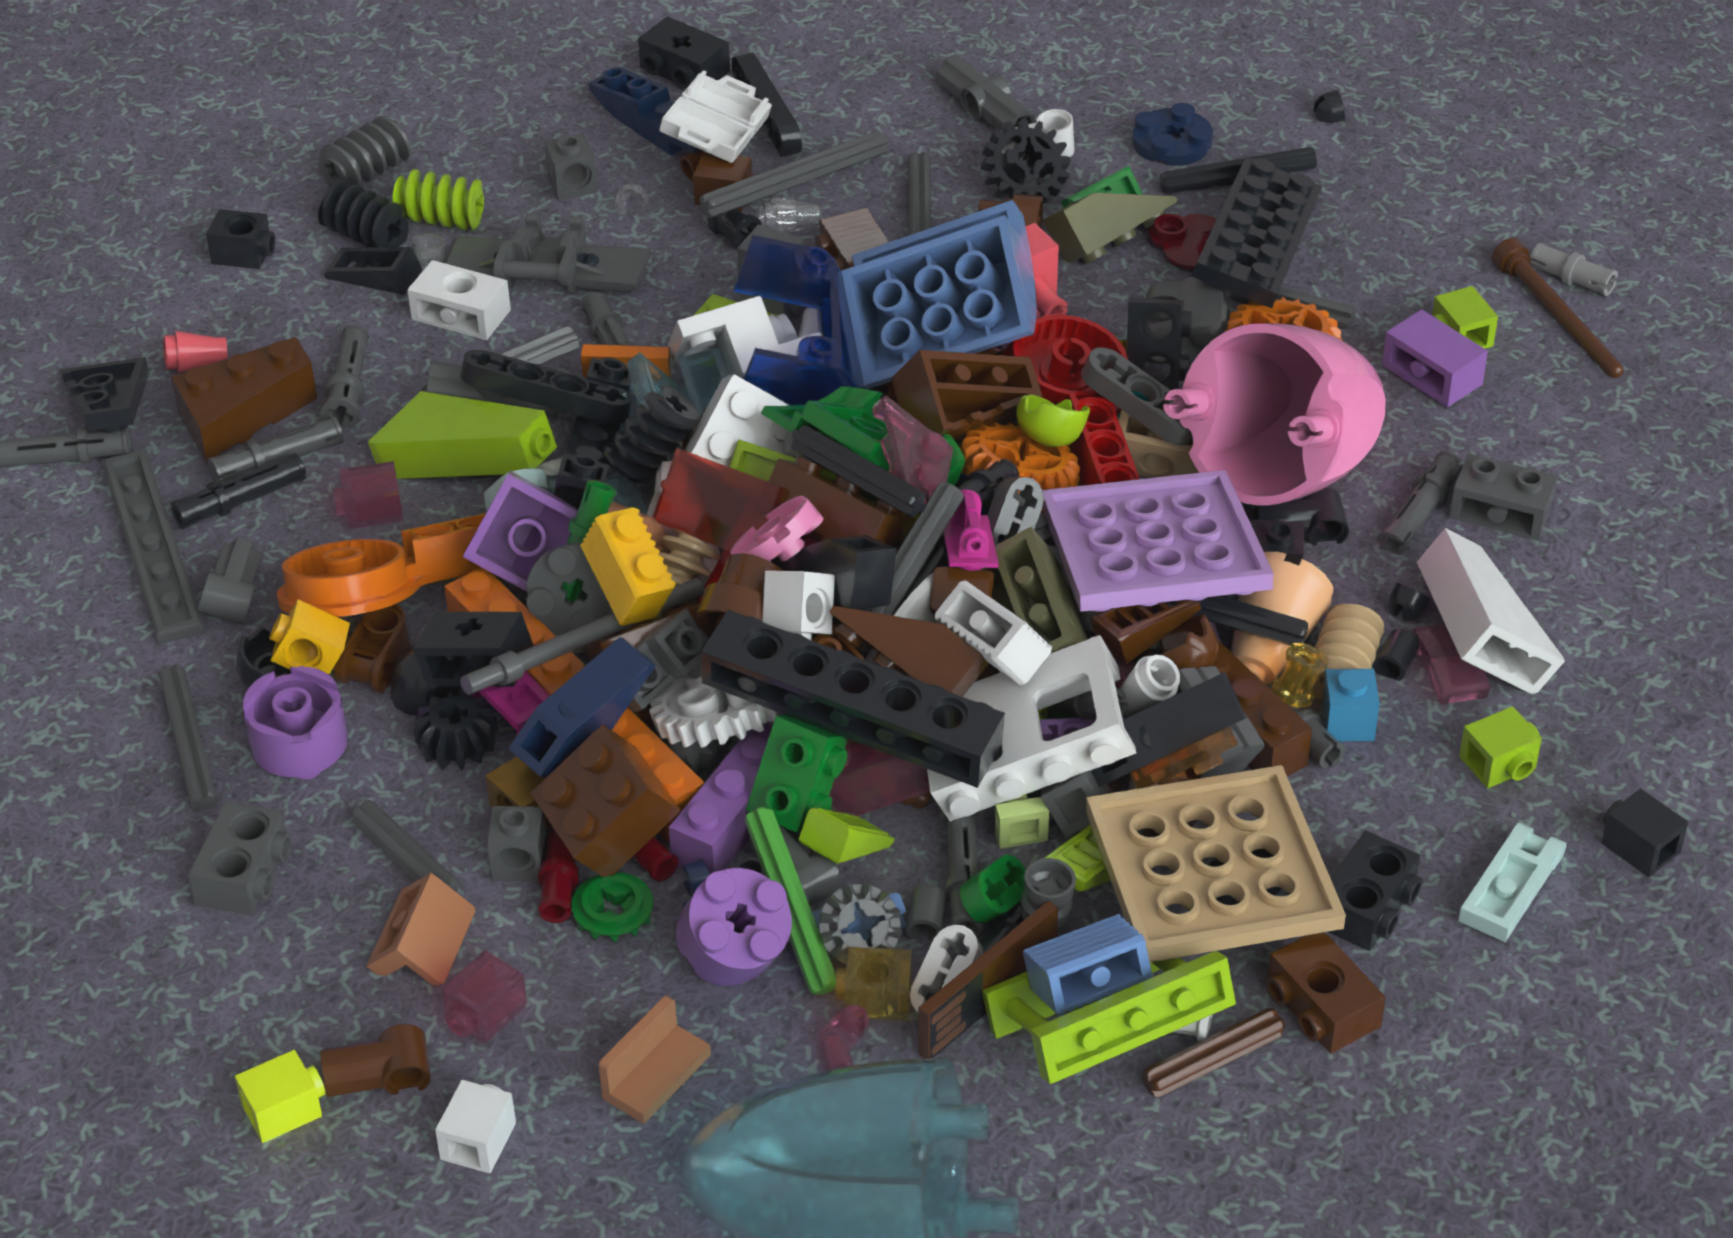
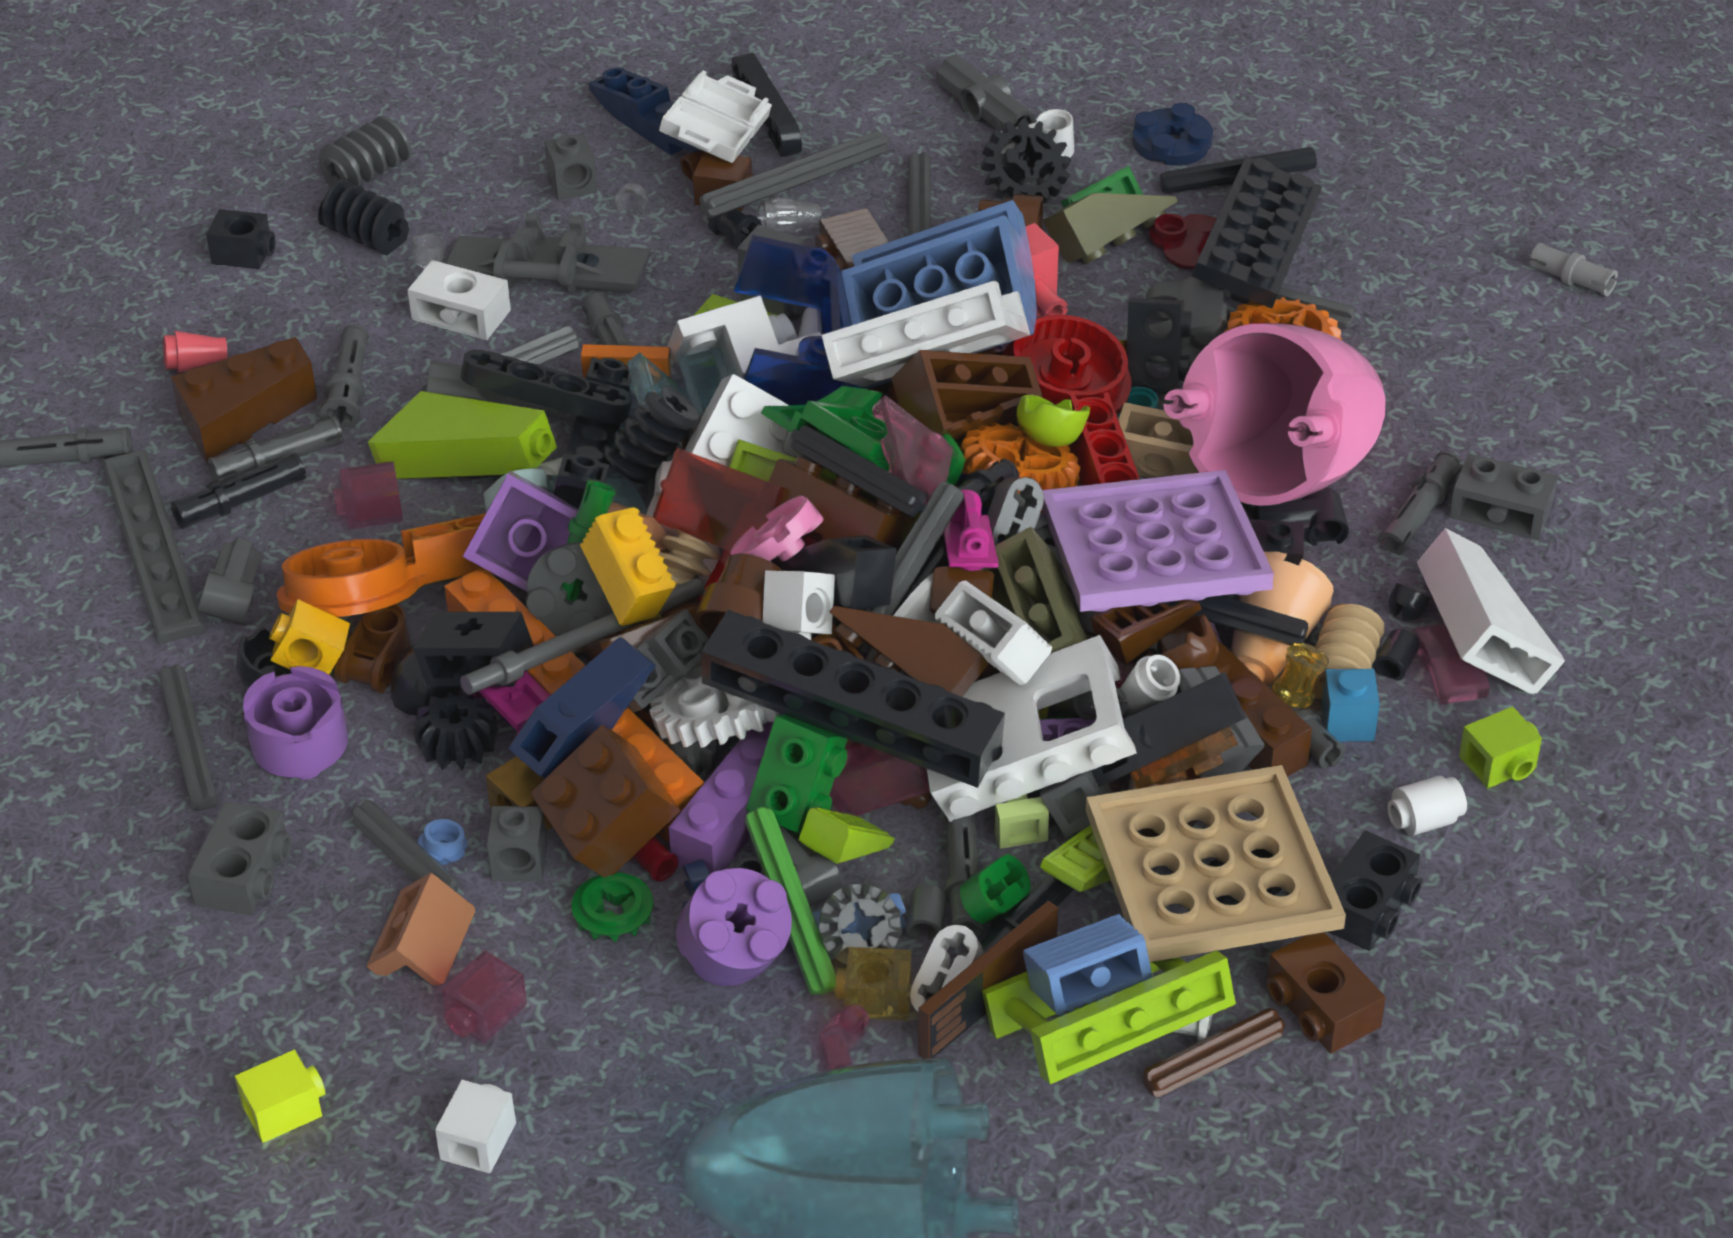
(107, 392): black wing -> none
(389, 270): black slope -> none
(391, 1063): reddish brown piece -> none
(440, 201): lime piece -> none
(444, 840): none -> medium blue plate
(558, 878): dark red pin -> none
(650, 1062): nougat panel -> none
(682, 52): black brick -> none
(953, 323): none -> white window
(1048, 881): dark grey wheel -> none
(1105, 372): dark grey beam -> none
(1329, 107): black hinge -> none
(1427, 805): none -> white brick
(1434, 358): medium lavender brick -> none
(1467, 314): lime brick -> none
(1511, 882): light aqua plate -> none
(1514, 258): reddish brown piece -> none
(1643, 832): black brick -> none

